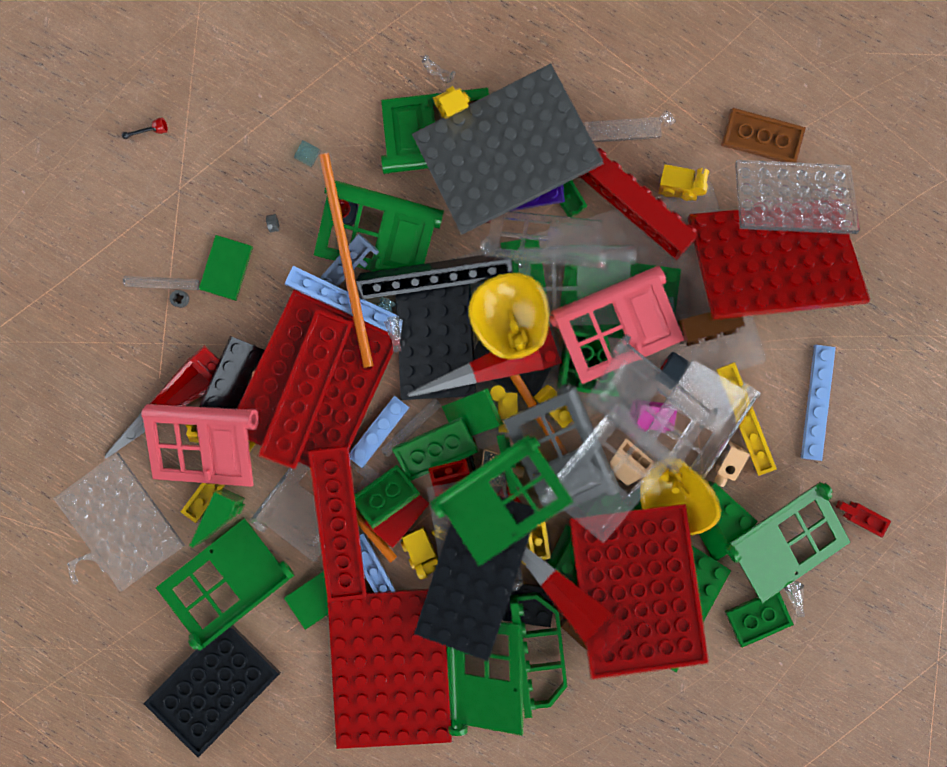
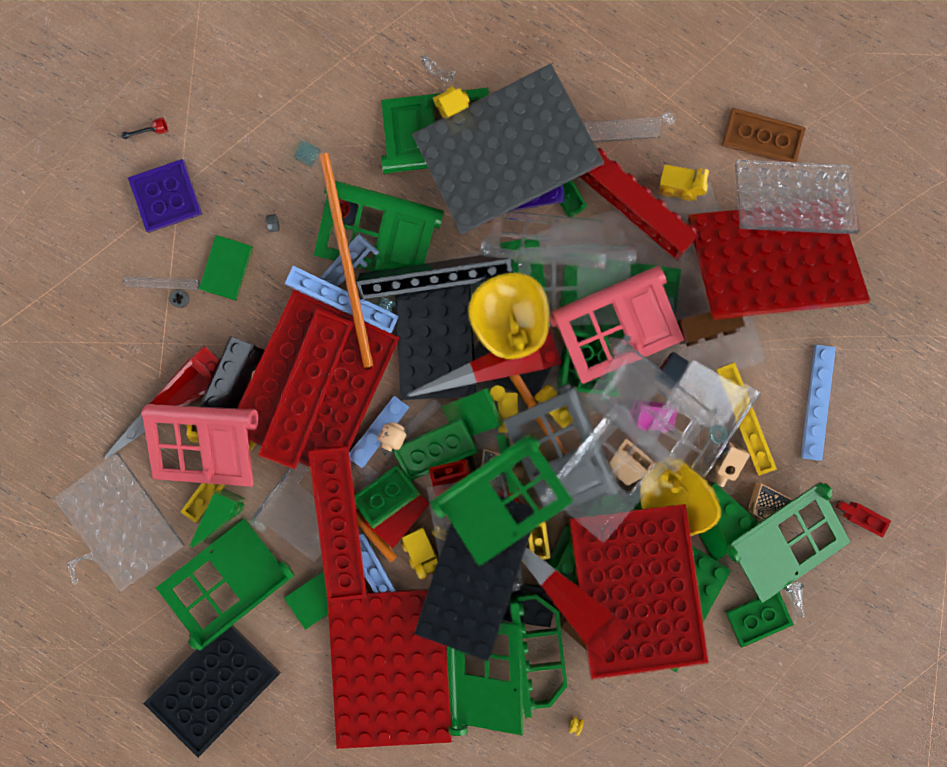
(165, 196): none -> dark purple plate
(392, 436): none -> light nougat head
(394, 328): clear cone -> none
(575, 726): none -> yellow bush
(724, 435): none -> clear light blue bush
(766, 502): none -> torso

